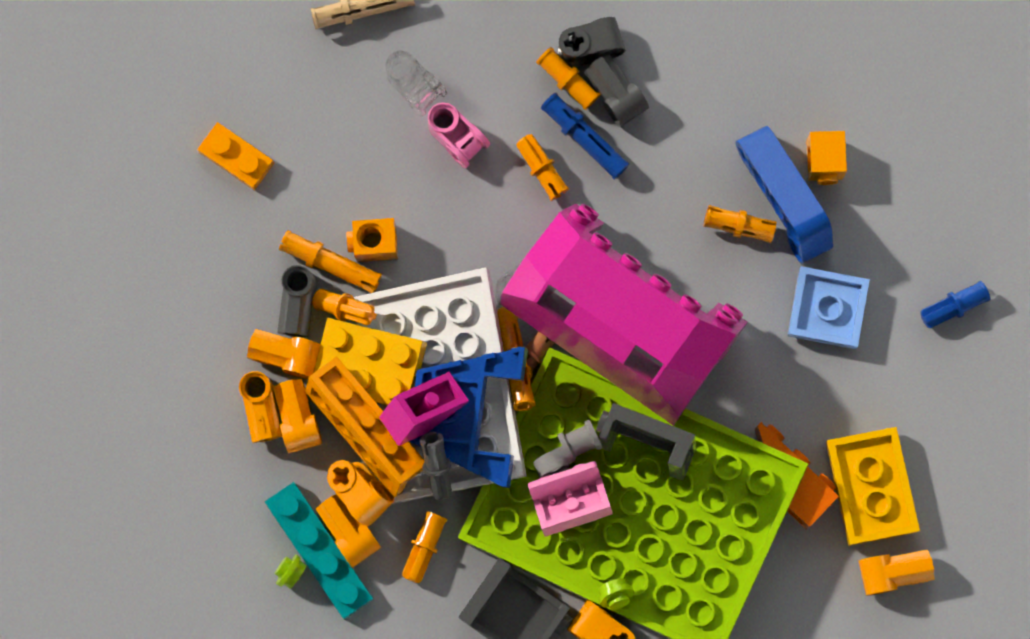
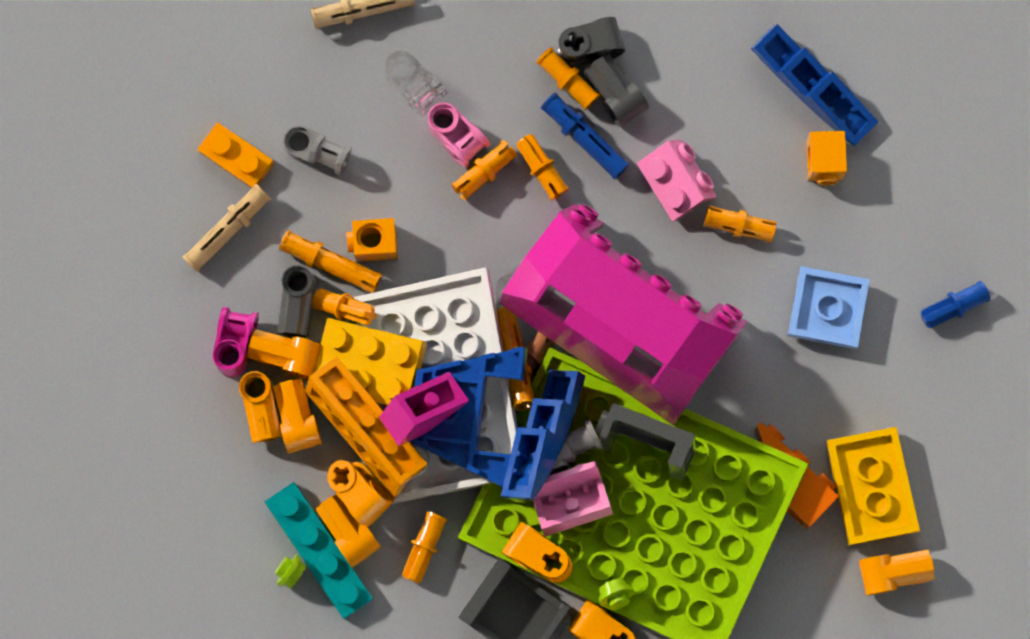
(226, 228): none -> tan pin
(234, 335): none -> dark pink piece
(318, 150): none -> light grey connector
(436, 464): dark grey axle -> none
(484, 170): none -> light orange pin
(533, 552): none -> light orange piece
(541, 441): none -> blue slope
(677, 178): none -> bright pink bracket
(787, 192): beam -> none
(814, 85): none -> blue slope

